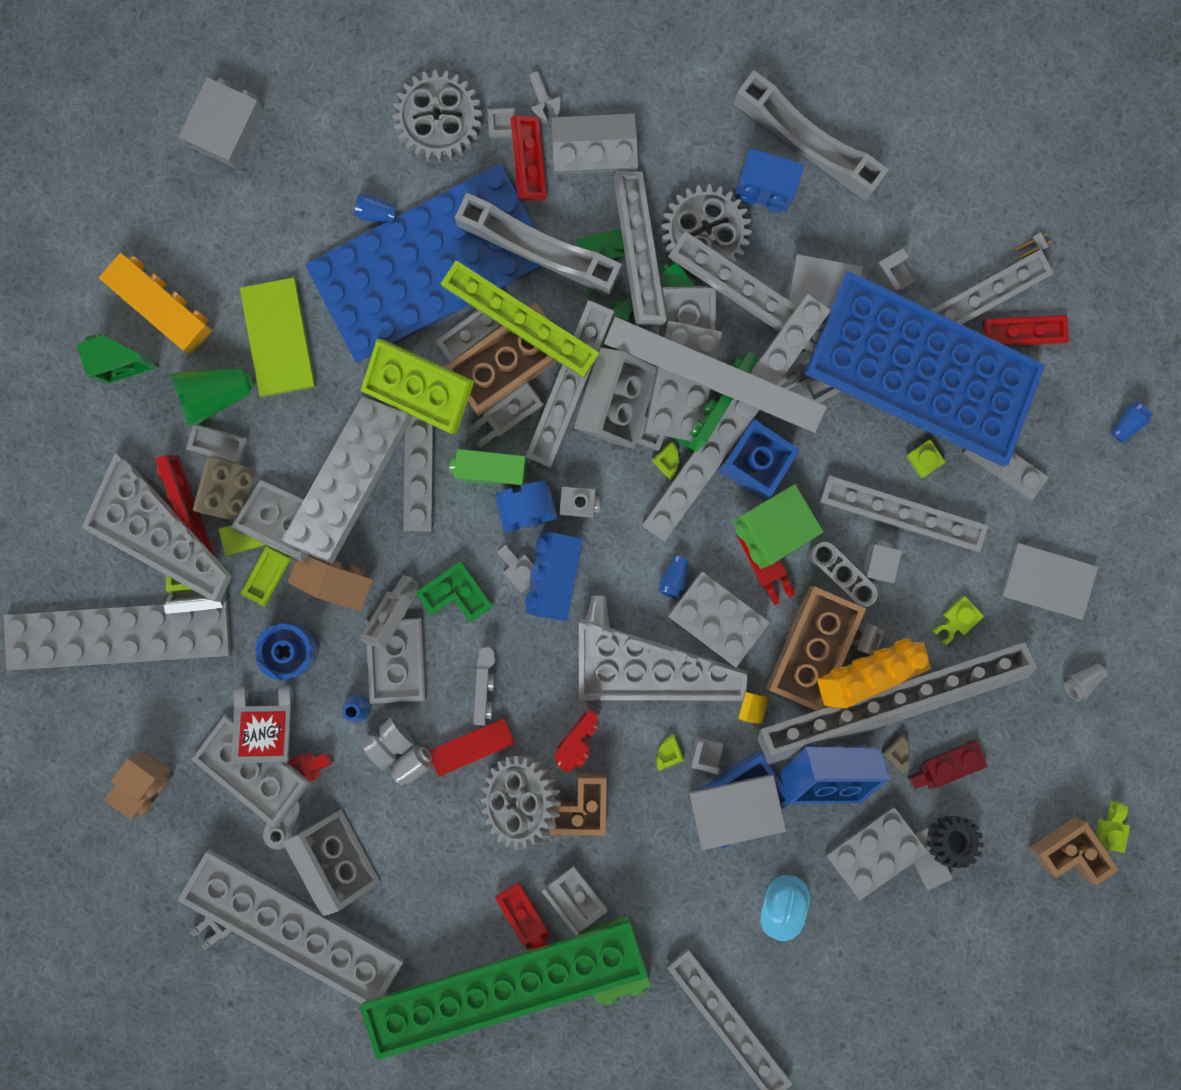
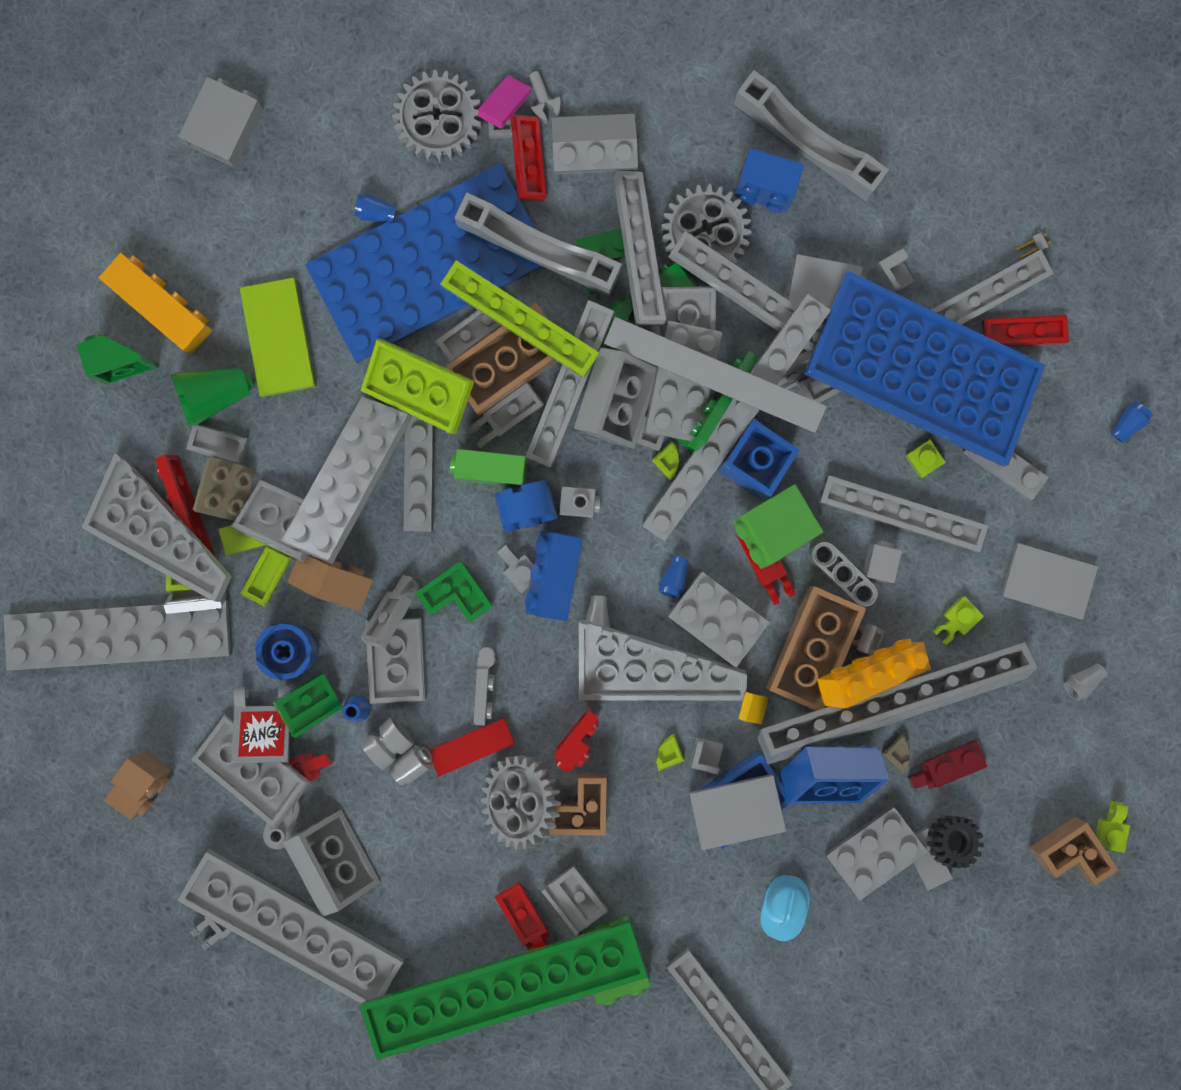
(307, 705): none -> green plate
(504, 101): none -> dark pink tile

